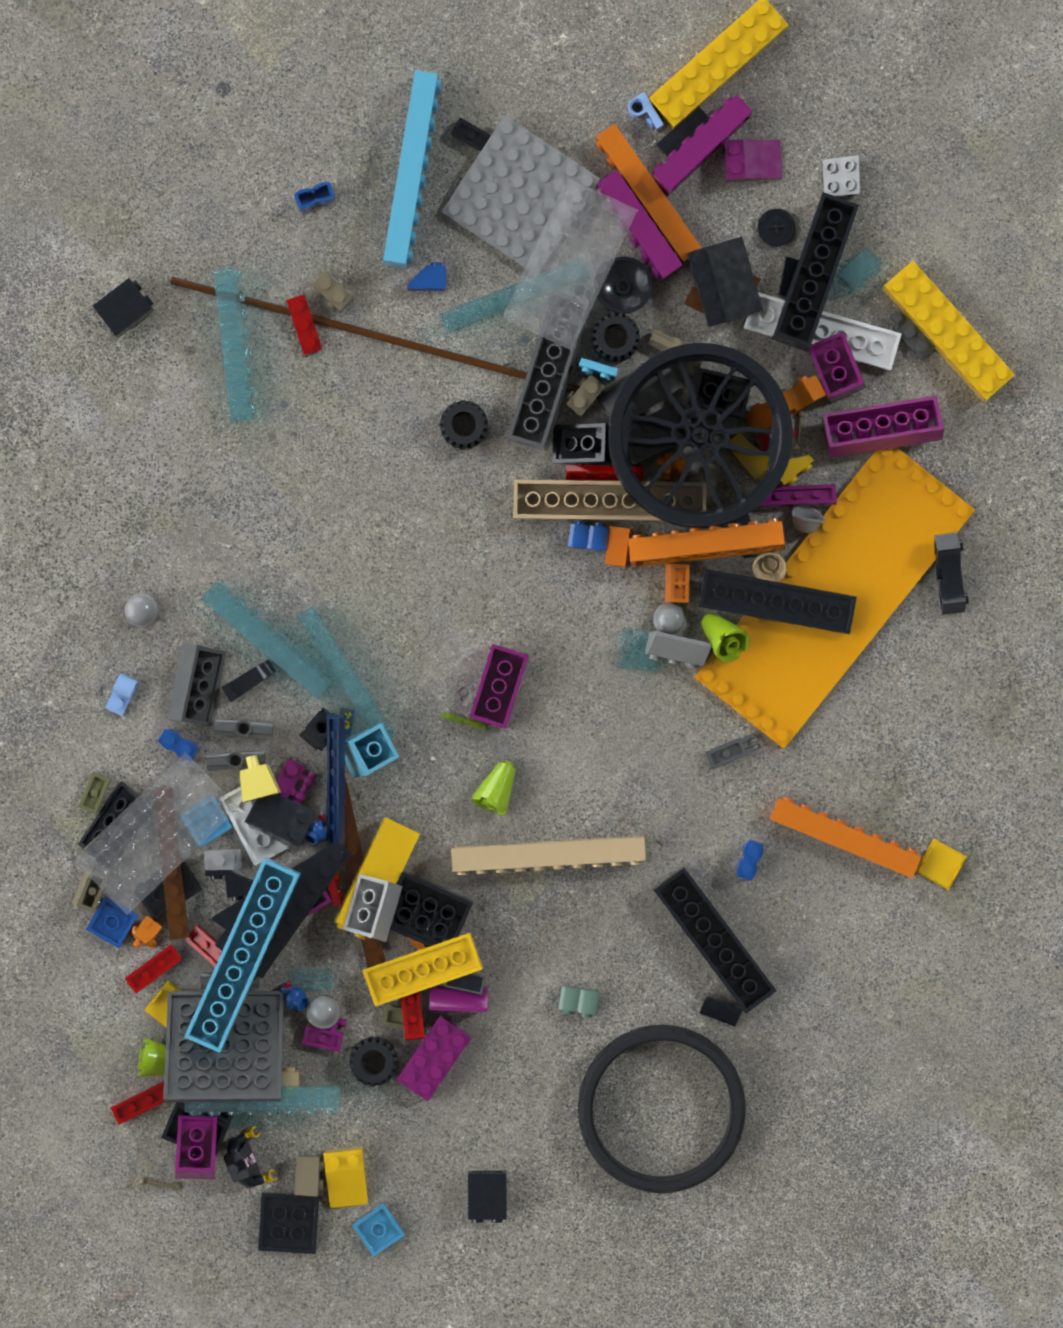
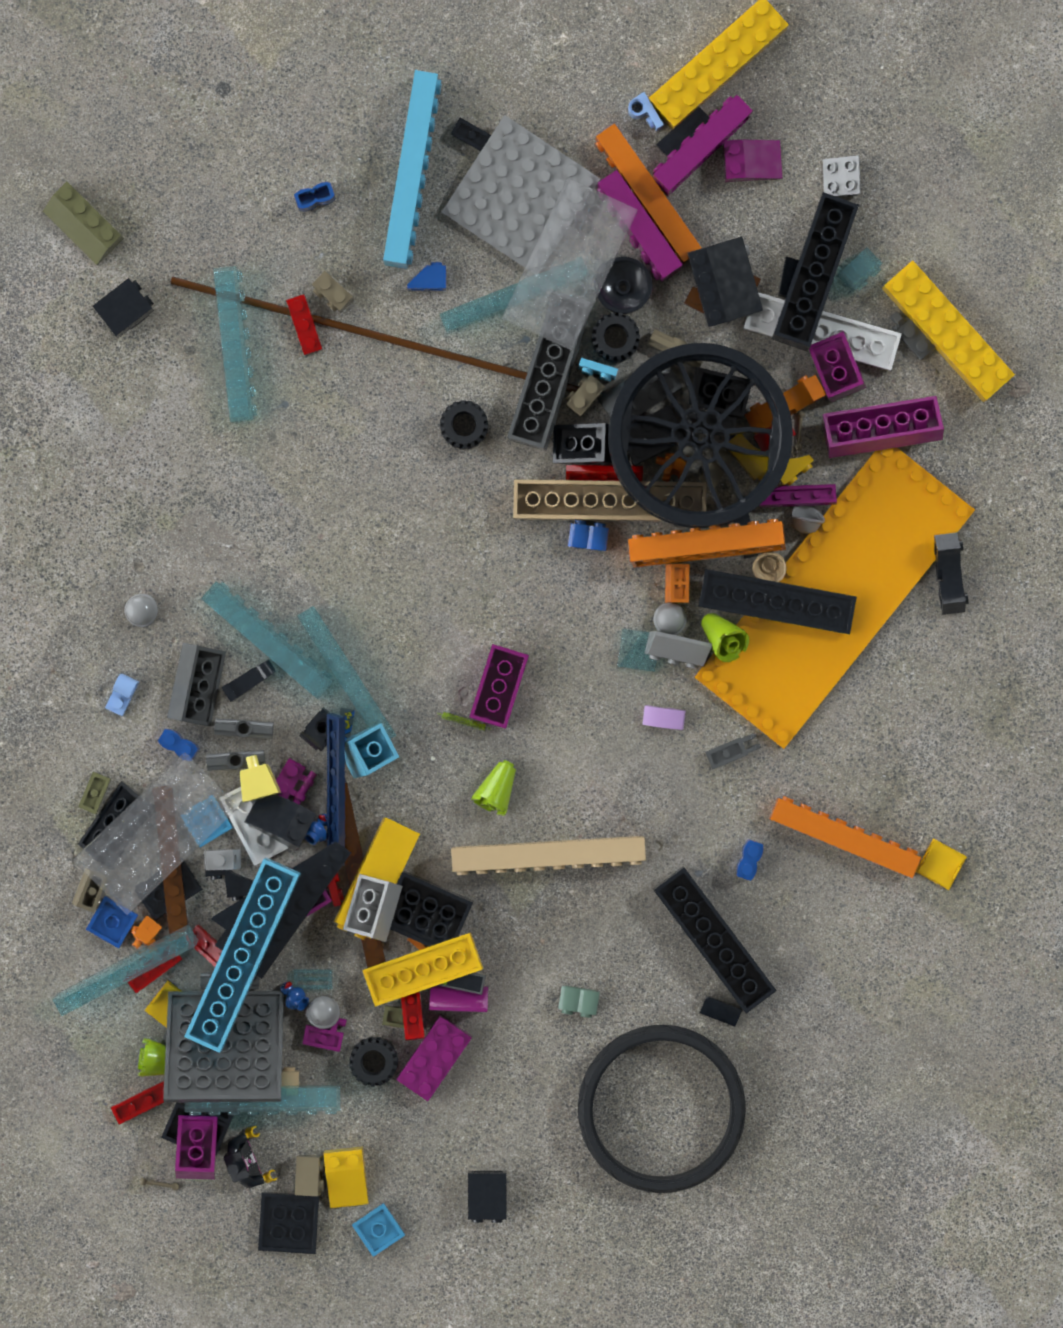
(82, 223): none -> olive slope
(125, 970): none -> clear light blue brick
(617, 546): orange hinge -> none
(664, 717): none -> lavender slope
(776, 227): black tile -> none

